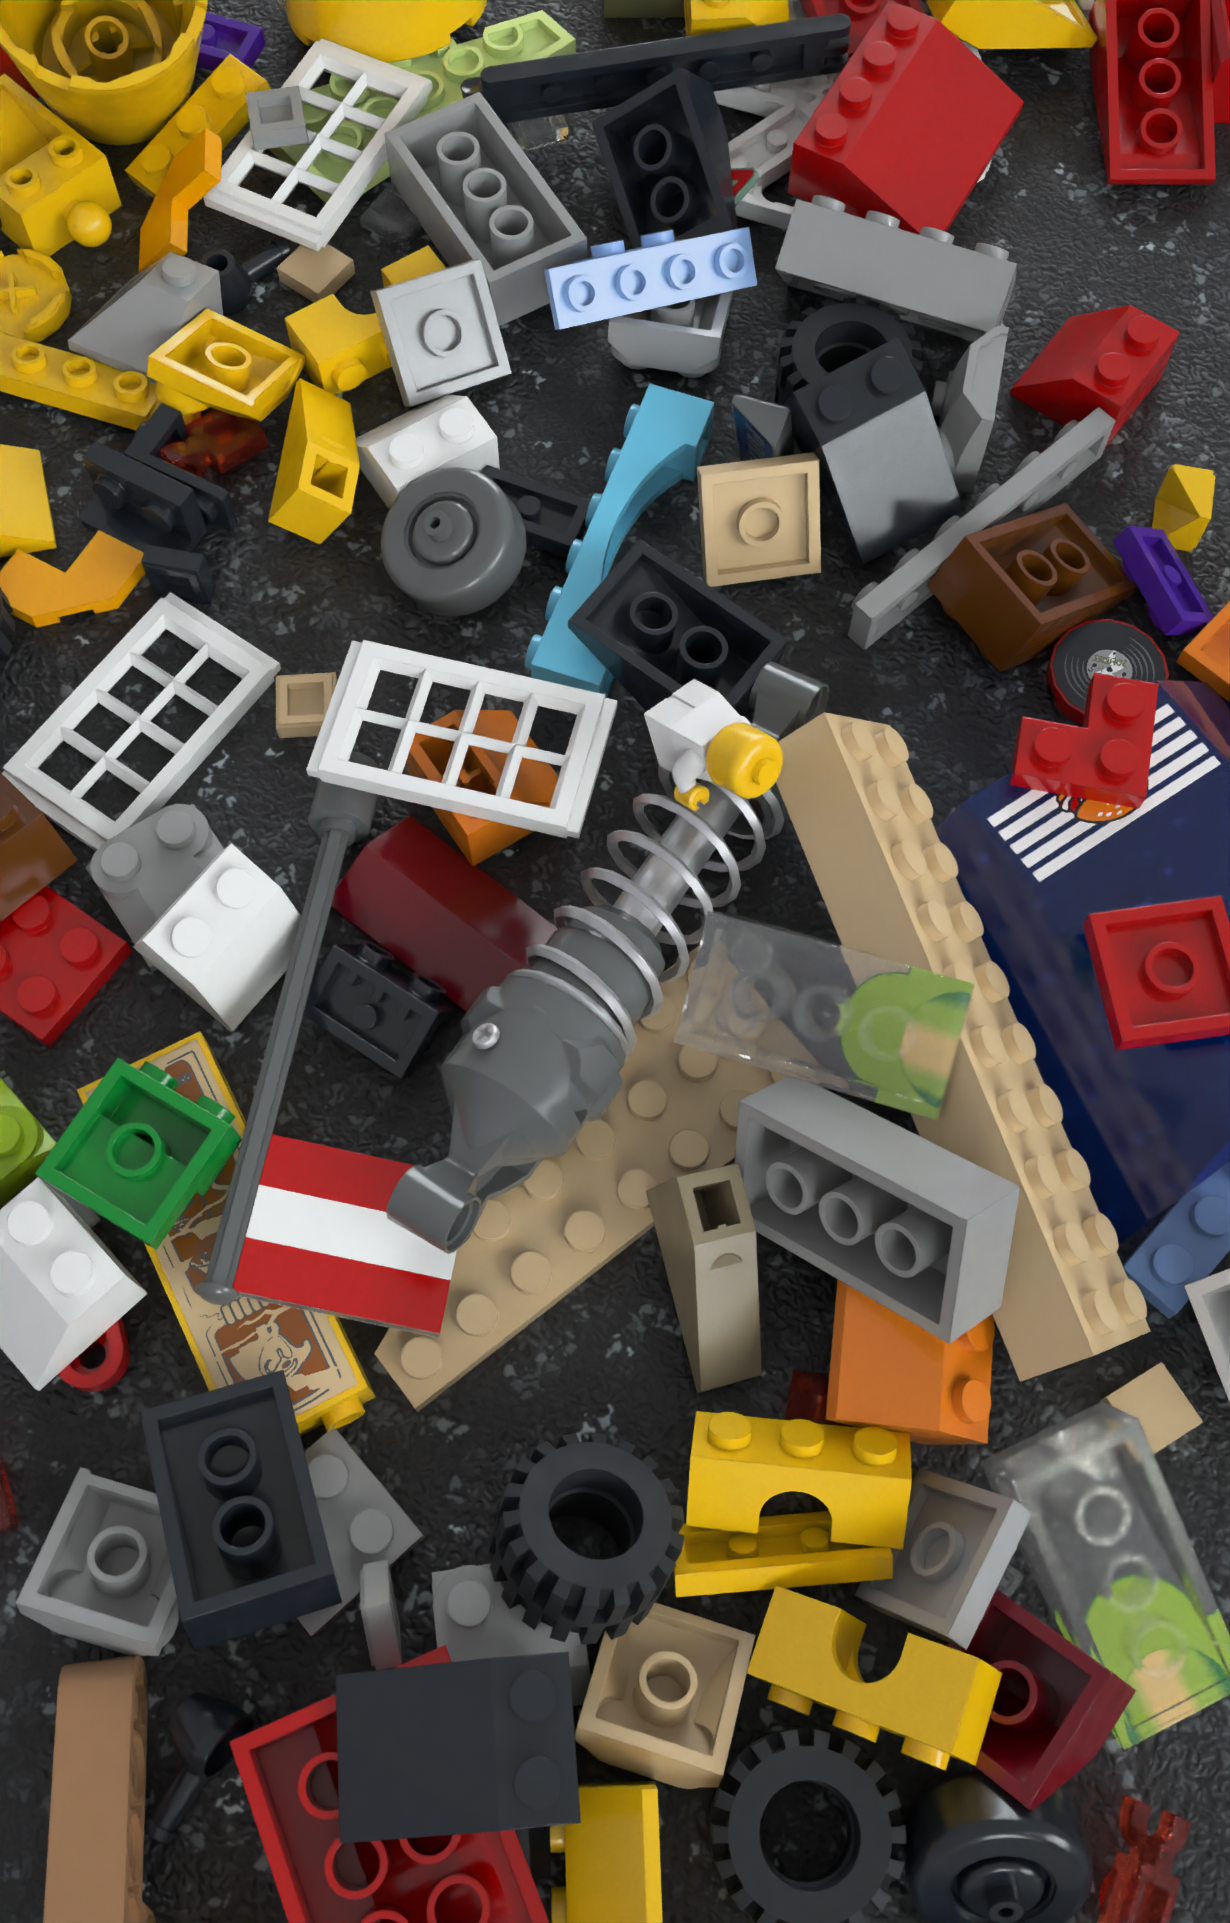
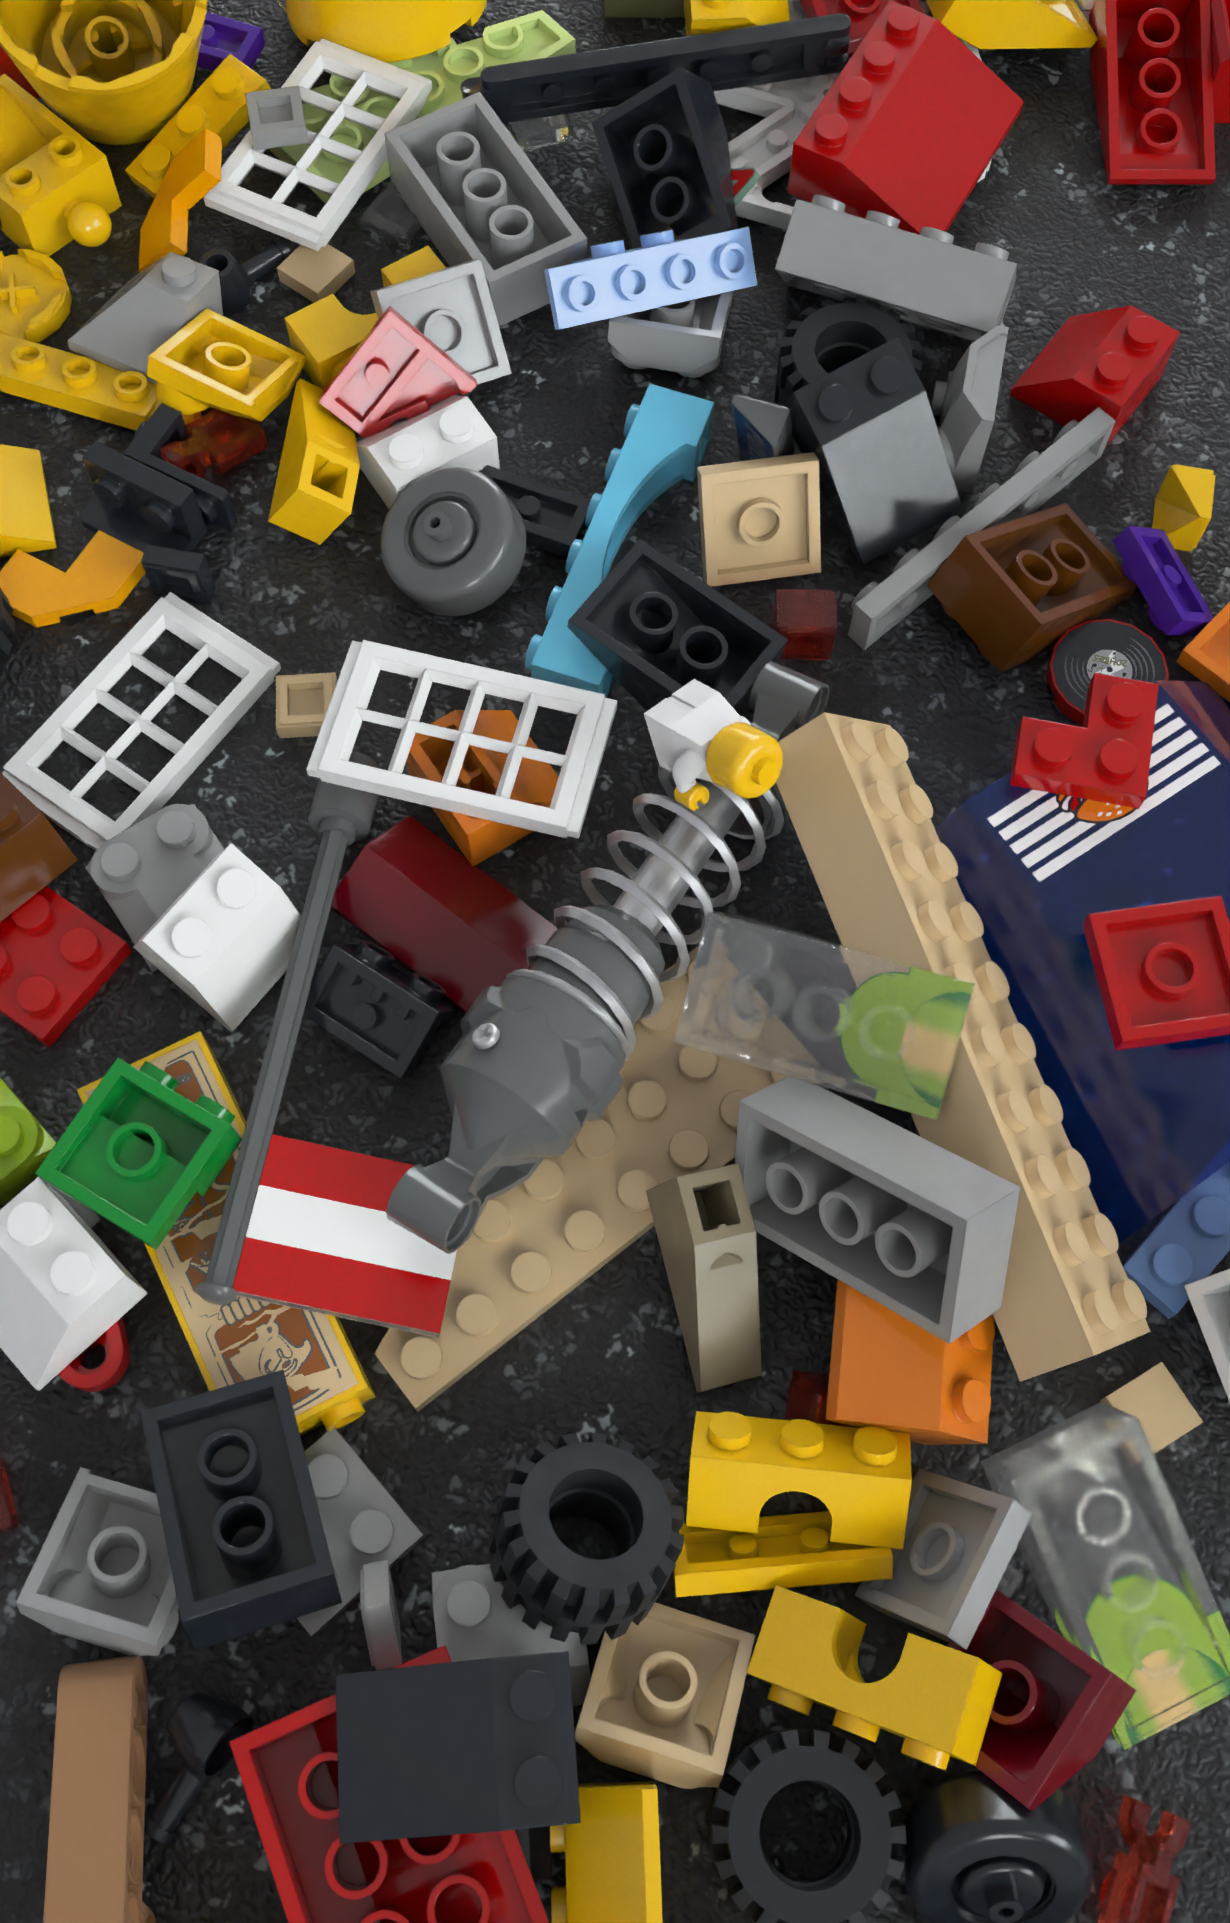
(392, 377): none -> wing
(807, 622): none -> clear red slope

